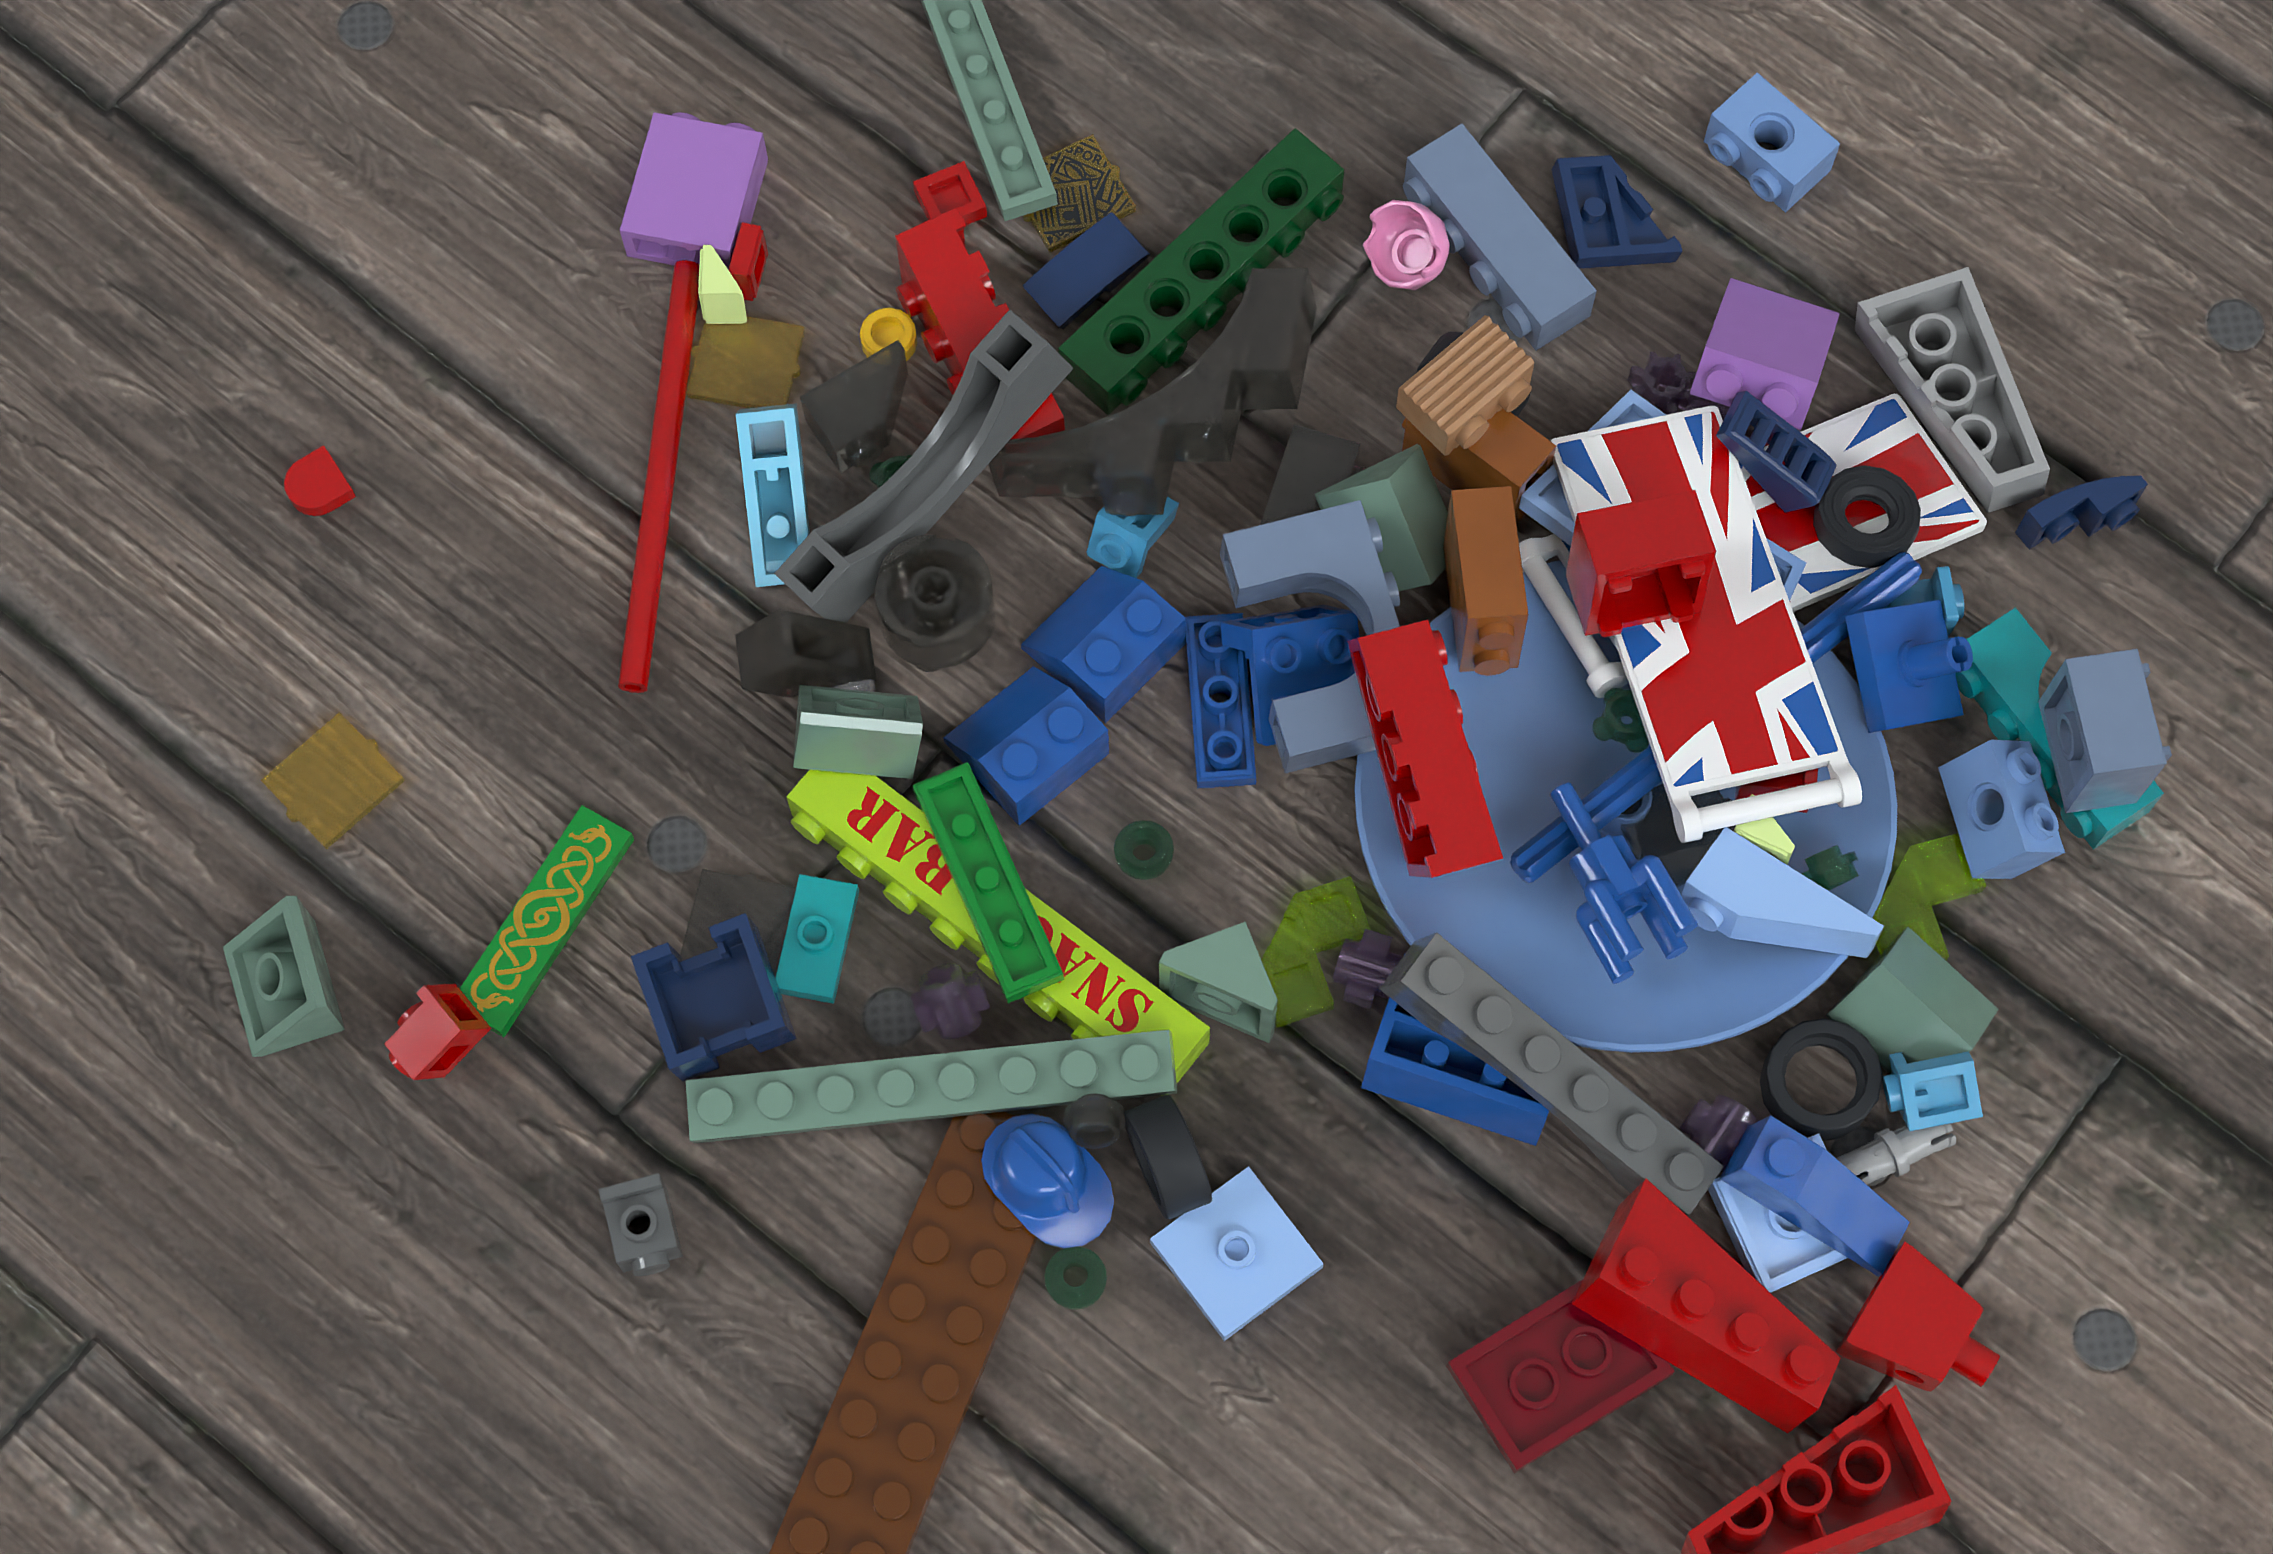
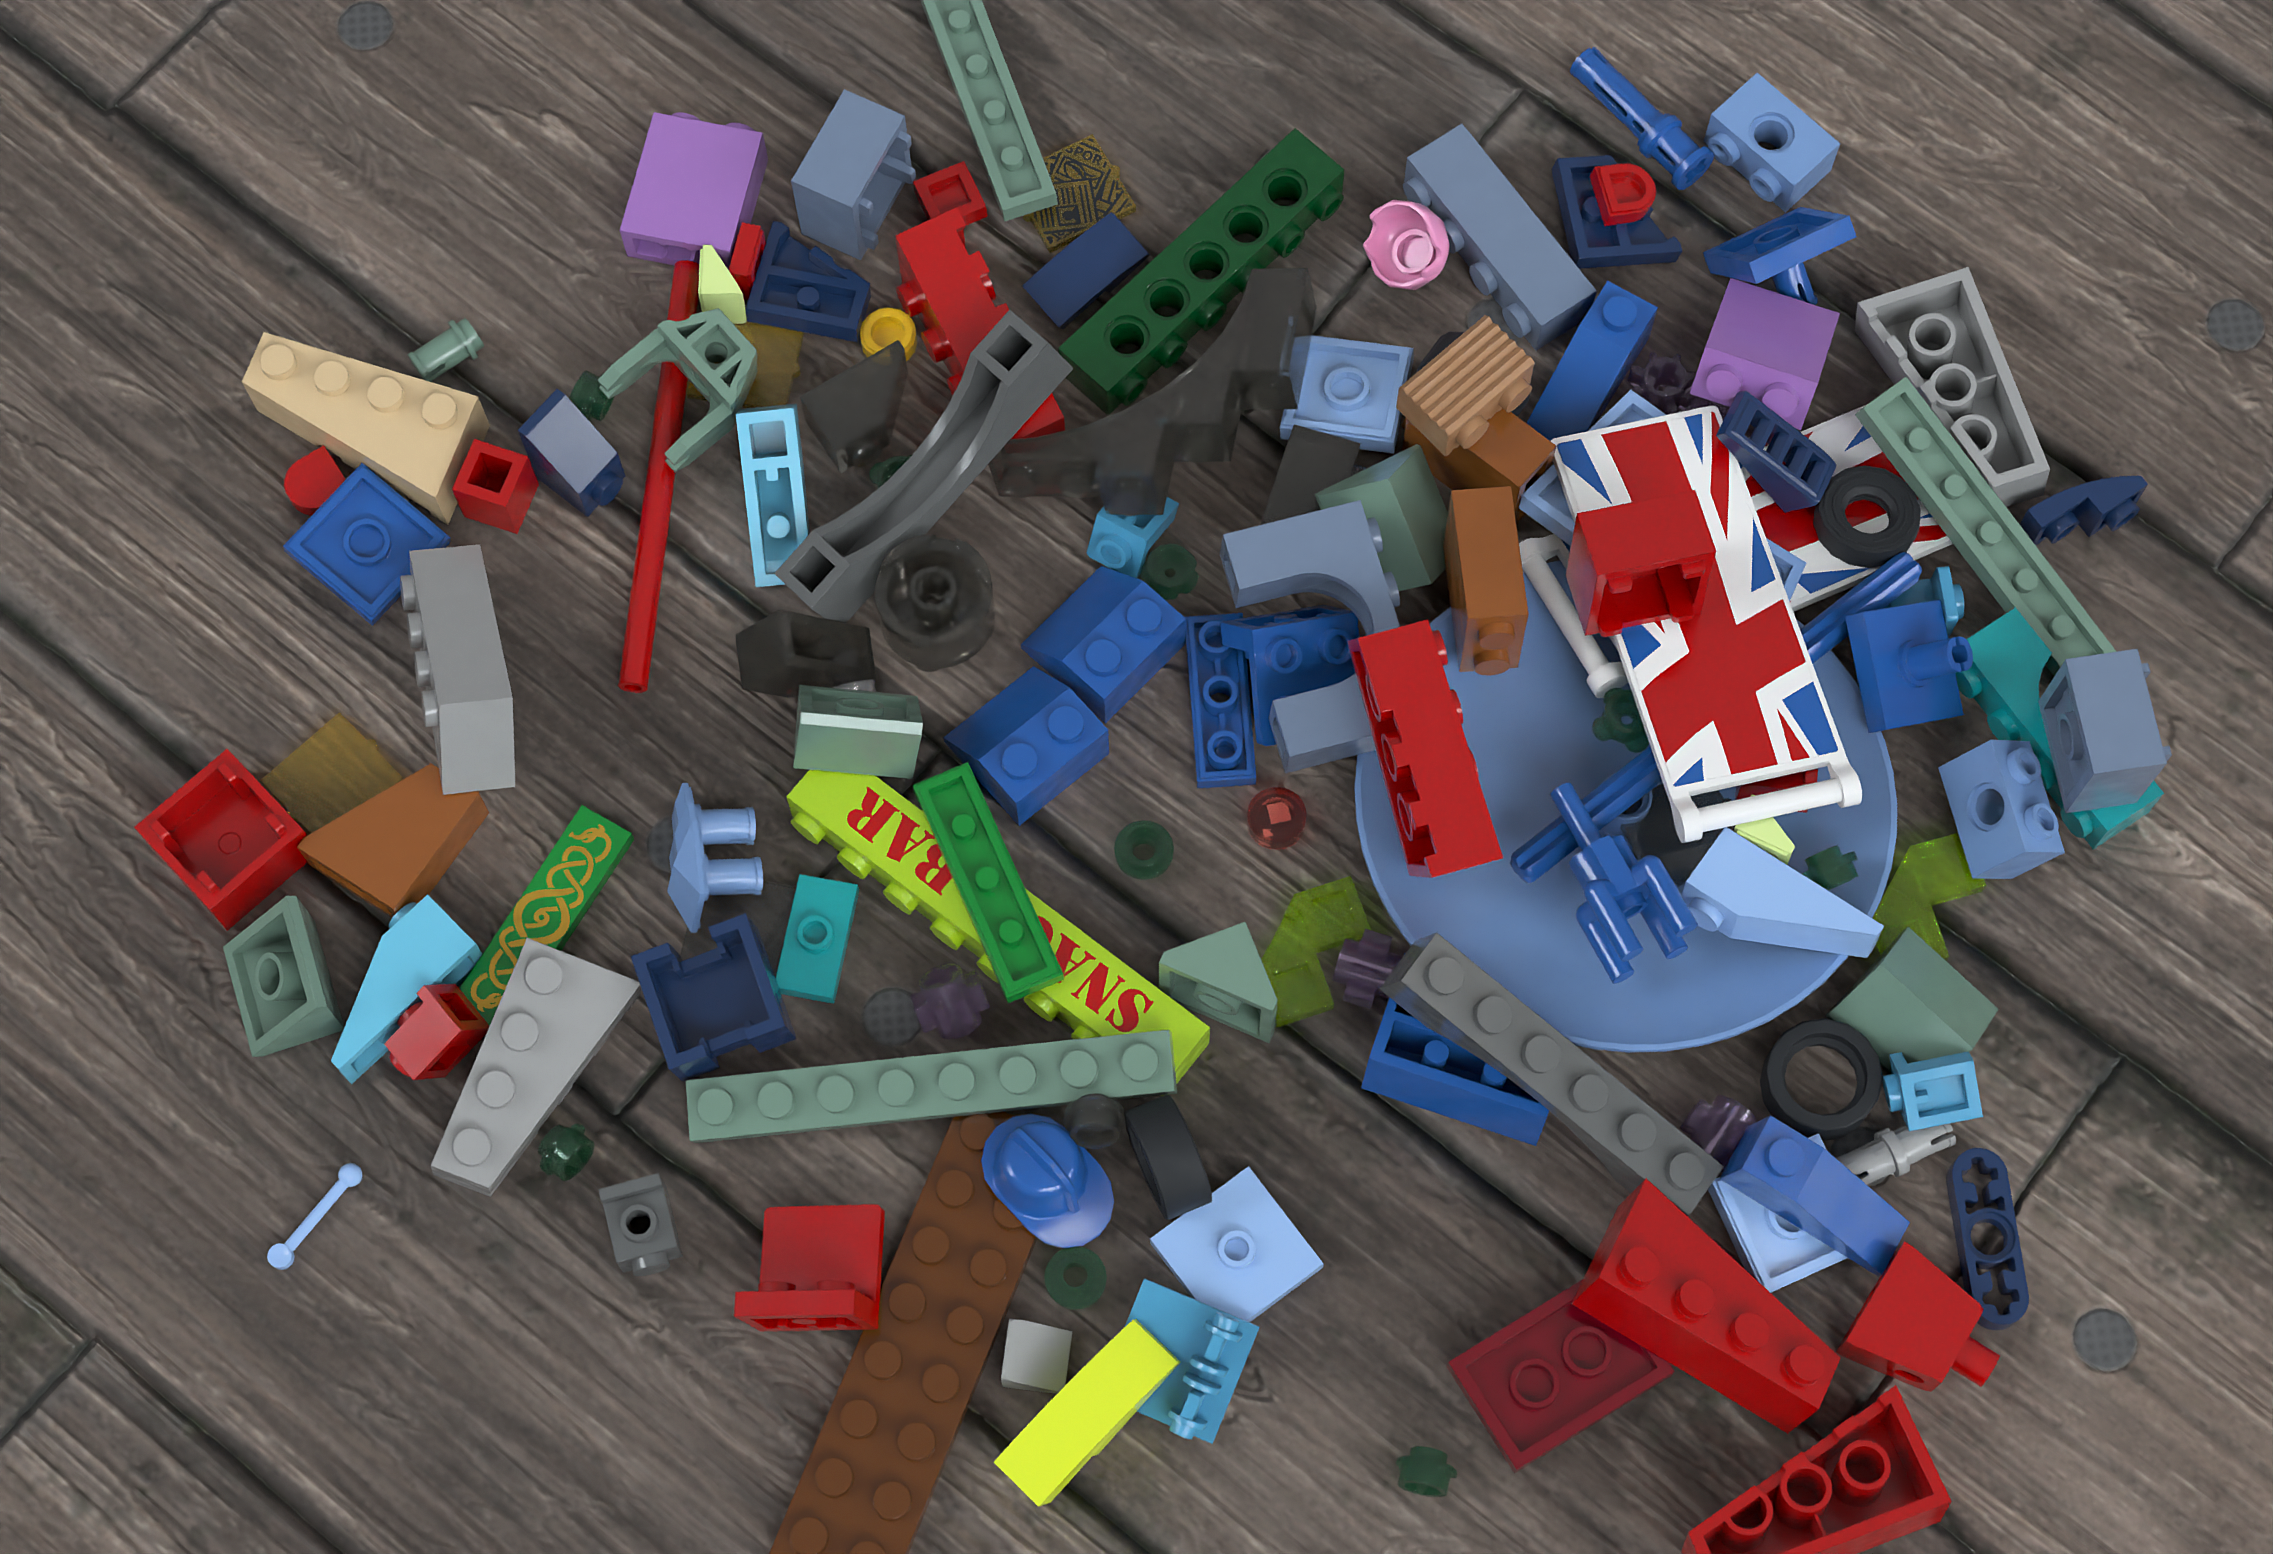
(225, 839): none -> red container
(282, 1255): none -> light blue hinge
(363, 543): none -> blue tile
(366, 414): none -> tan wedge
(397, 841): none -> dark orange slope
(415, 952): none -> medium azure slope
(446, 350): none -> sand green pin
(461, 667): none -> light grey wedge
(495, 486): none -> red brick
(535, 1049): none -> light grey wedge
(565, 1151): none -> clear green plate
(571, 454): none -> slope
(589, 398): none -> clear green plate
(692, 873): none -> medium blue connector
(694, 349): none -> sand green piece
(806, 290): none -> dark blue wing
(817, 1270): none -> red bracket
(852, 175): none -> sand blue container
(1035, 1357): none -> light grey slope
(1087, 1413): none -> neon yellow slope
(1170, 557): none -> clear green plate
(1211, 1356): none -> dark azure hinge
(1276, 818): none -> clear red tile
(1352, 392): none -> light blue plate
(1425, 1472): none -> clear green plate
(1594, 363): none -> blue slope
(1622, 192): none -> red tile
(1657, 133): none -> blue pin
(1780, 249): none -> blue tile
(1965, 1196): none -> dark blue beam
(1979, 523): none -> sand green plate

